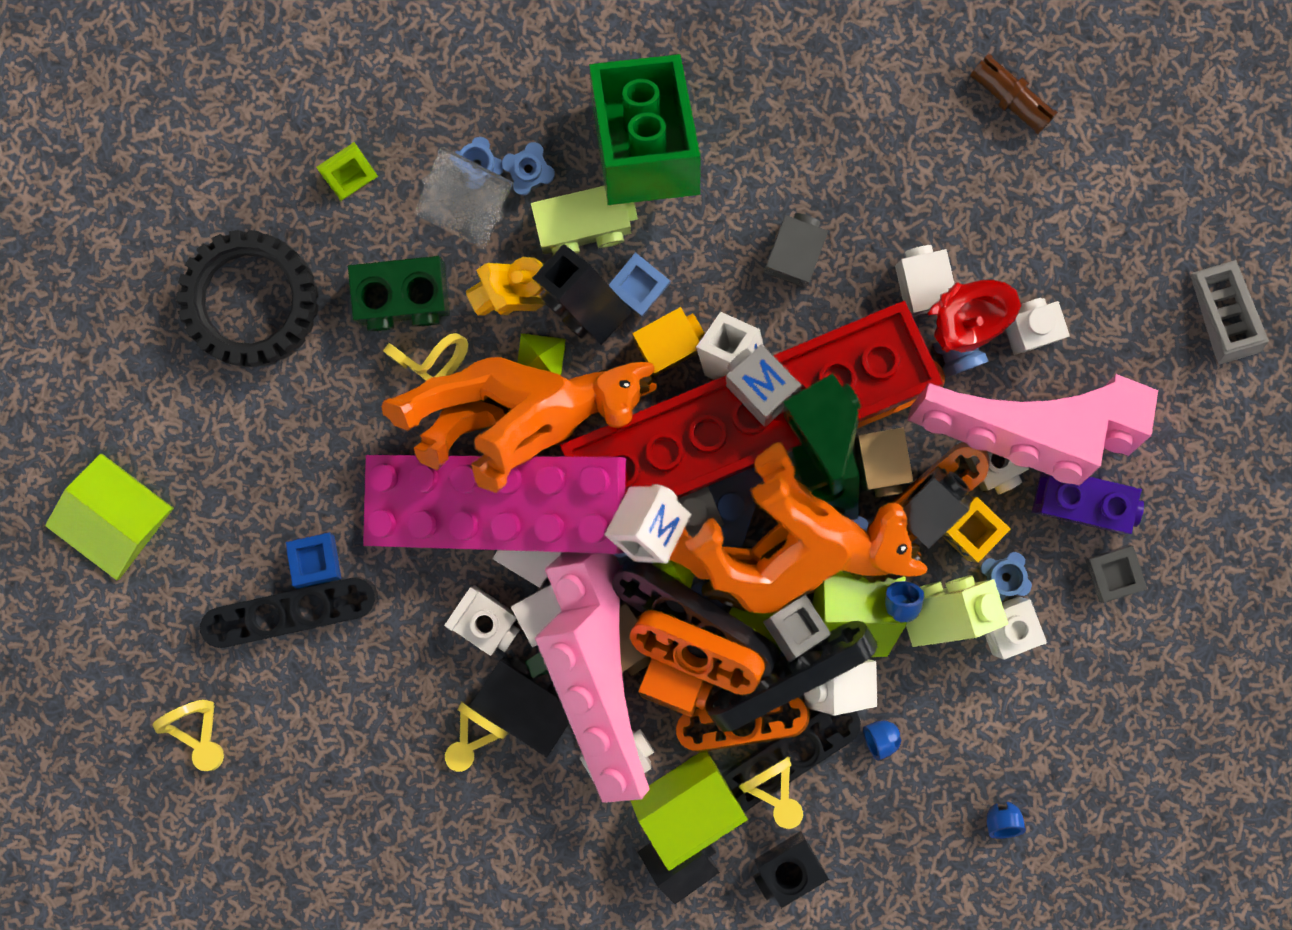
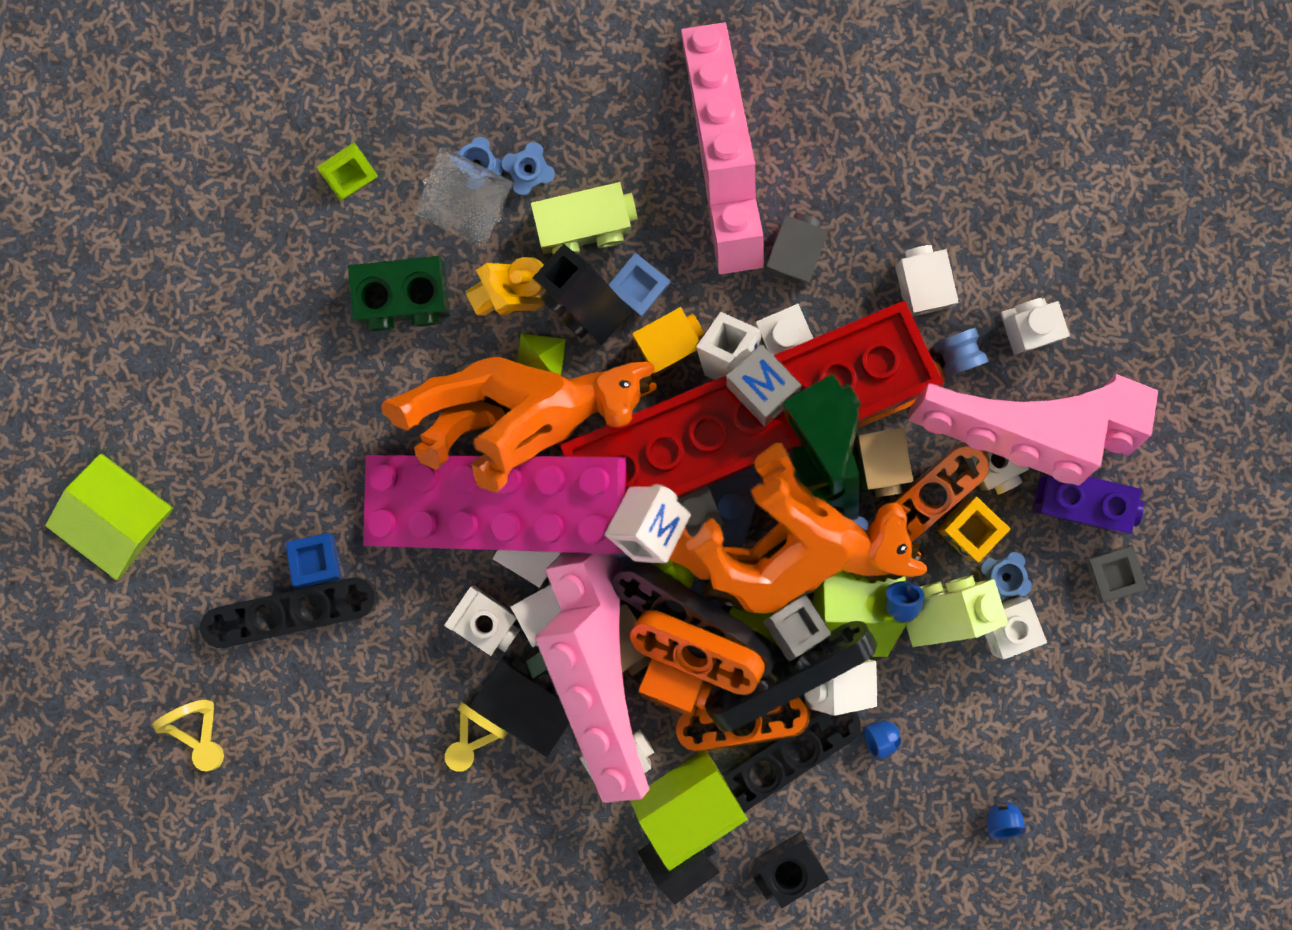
(199, 274): black tyre -> none
(455, 361): light yellow piece -> none
(645, 129): green brick -> none
(724, 149): none -> bright pink arch
(784, 330): none -> white brick
(787, 811): light yellow piece -> none
(936, 505): black brick -> none
(974, 314): red hat -> none
(1013, 94): reddish brown pin -> none
(1218, 333): light grey slope -> none

